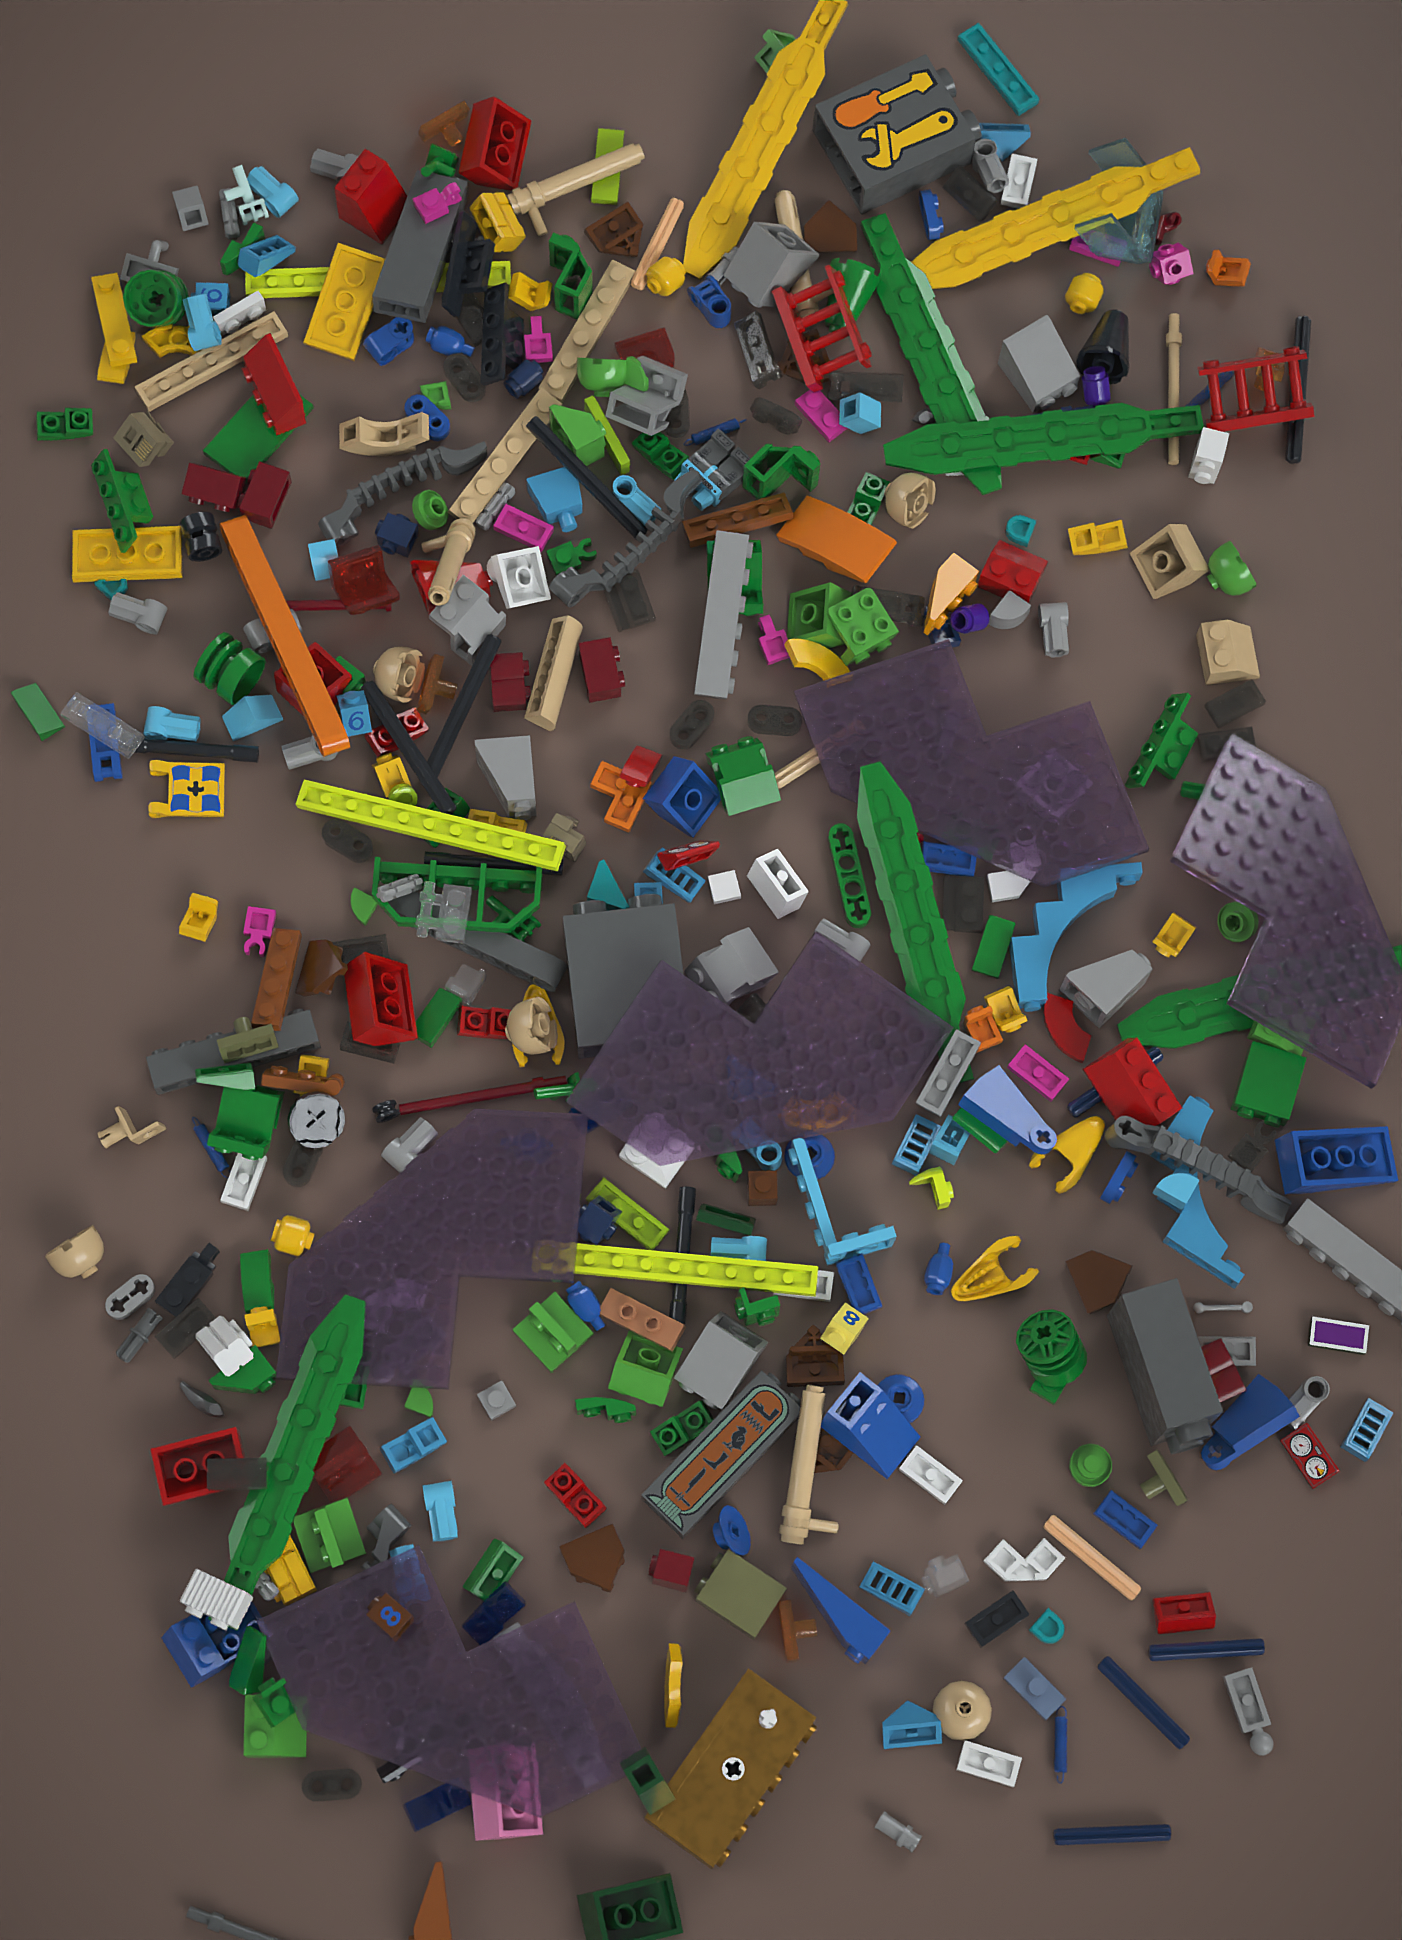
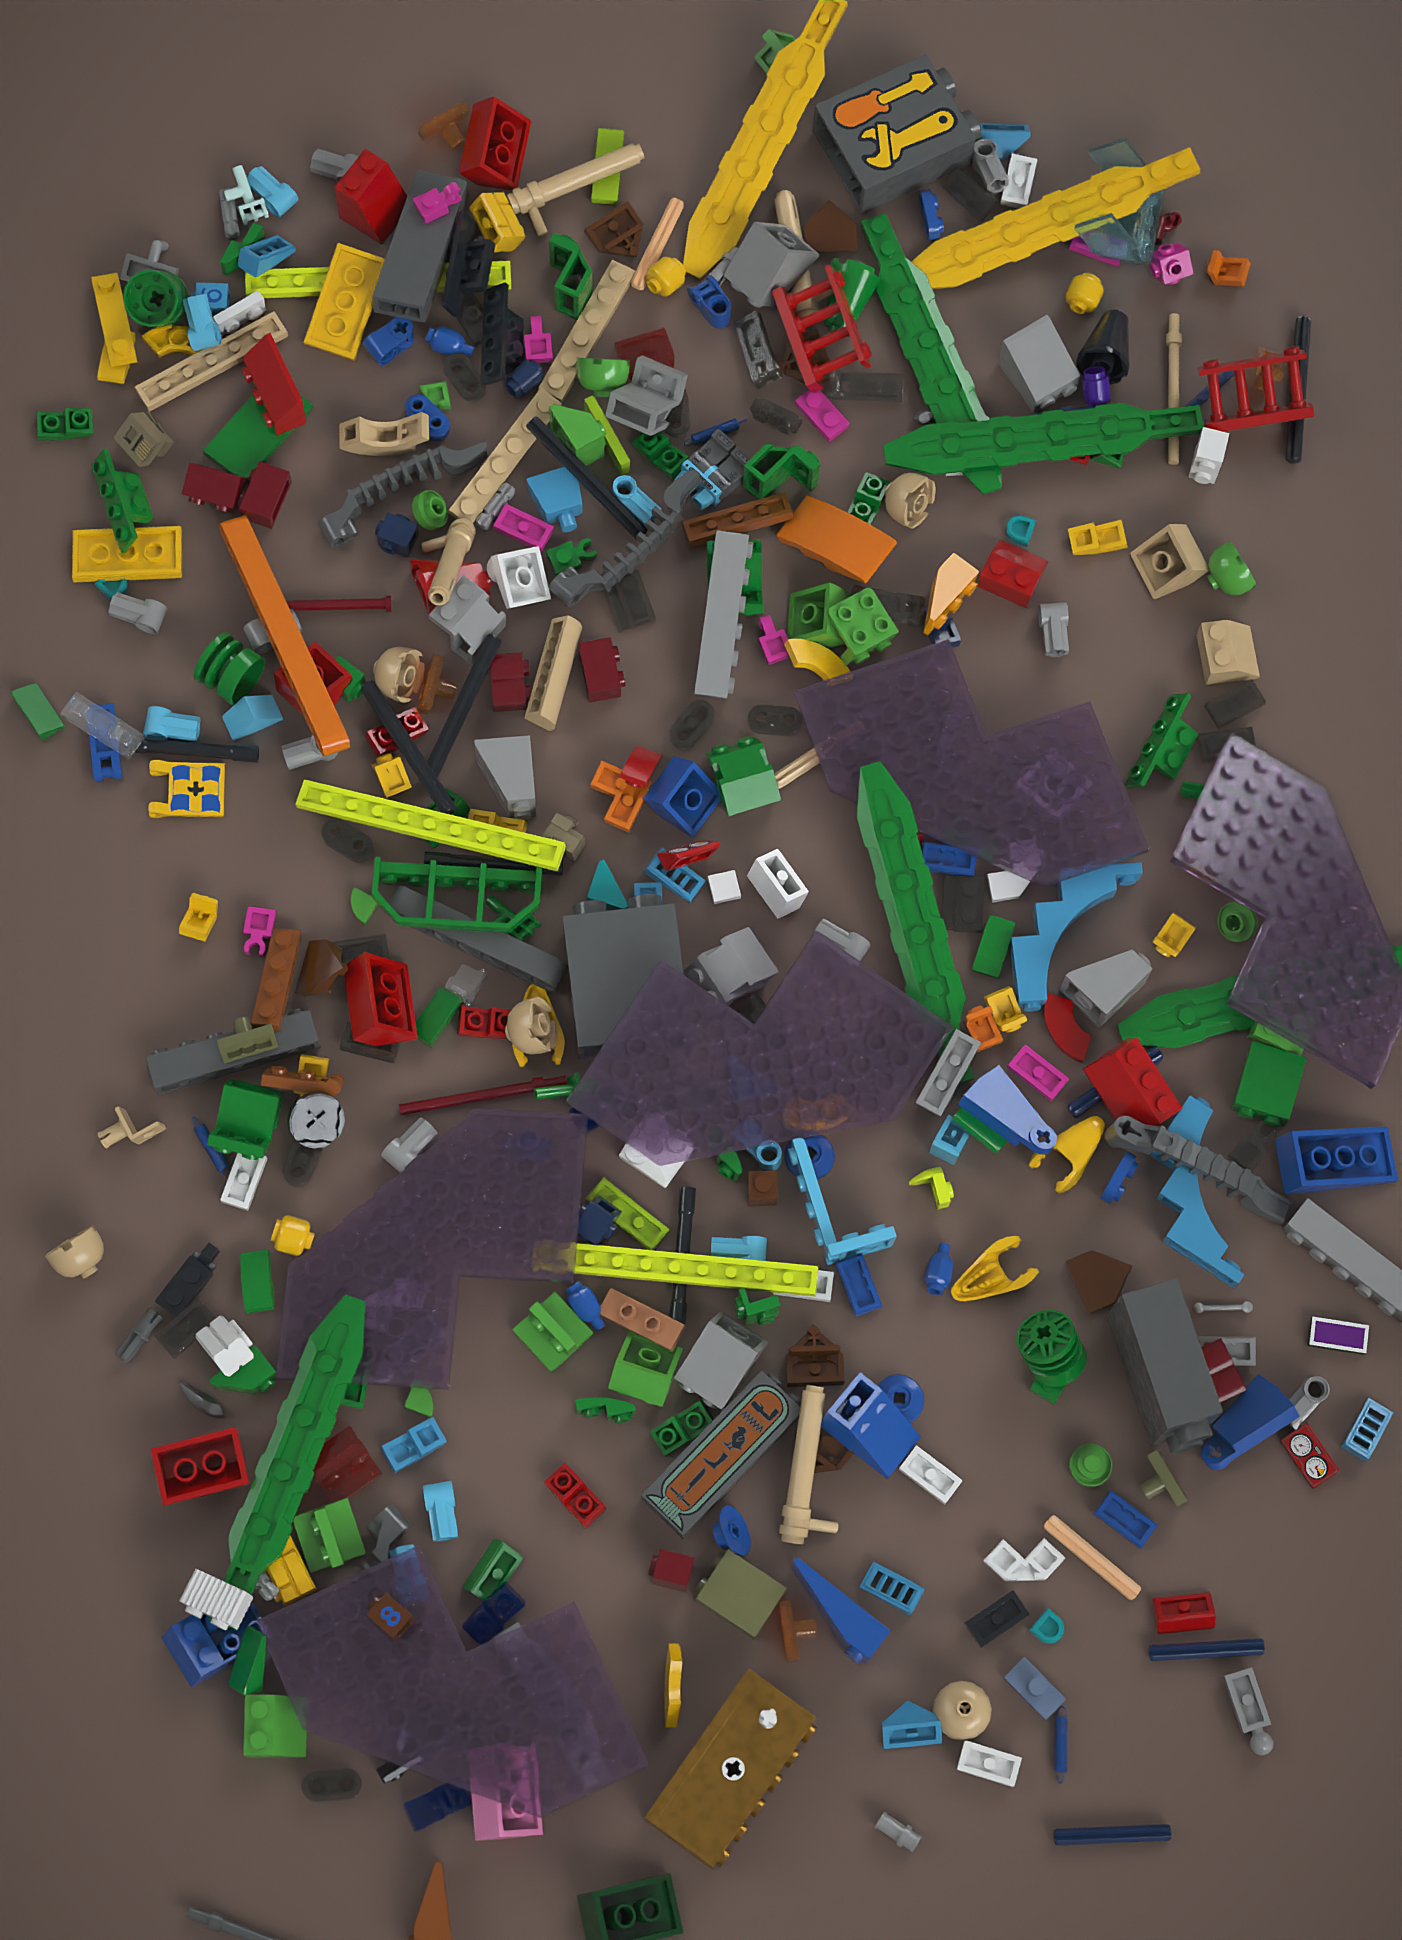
(125, 1292): light grey beam -> none
(190, 208): light grey brick -> none
(200, 536): black wheel -> none
(232, 1076): slope -> none
(237, 1474): clear smoke plate -> none
(263, 1327): yellow bracket -> none
(274, 1701): green bracket -> none
(320, 554): medium azure brick -> none
(354, 712): dark azure brick -> none
(362, 581): clear red bracket -> none
(386, 1111): black bush -> none
(399, 888): light grey axle -> none
(404, 794): lime tile -> none
(440, 162): green arm -> none
(453, 913): clear plate -> none
(496, 1400): light grey plate -> none
(529, 292): yellow bracket -> none
(595, 1557): reddish brown slope -> none
(635, 374): bright green tile -> none
(647, 1780): dark green slope -> none
(726, 1219): dark green tile -> none
(844, 1328): light yellow brick -> none
(849, 875): green beam -> none
(860, 413): medium azure brick -> none
(907, 1164): dark azure slope -> none
(944, 1575): clear brick -> none
(970, 618): dark purple brick -> none
(998, 69): teal tile -> none
(1009, 612): light grey brick -> none
(1143, 1702): dark blue axle -> none
(1176, 1189): medium azure brick -> none

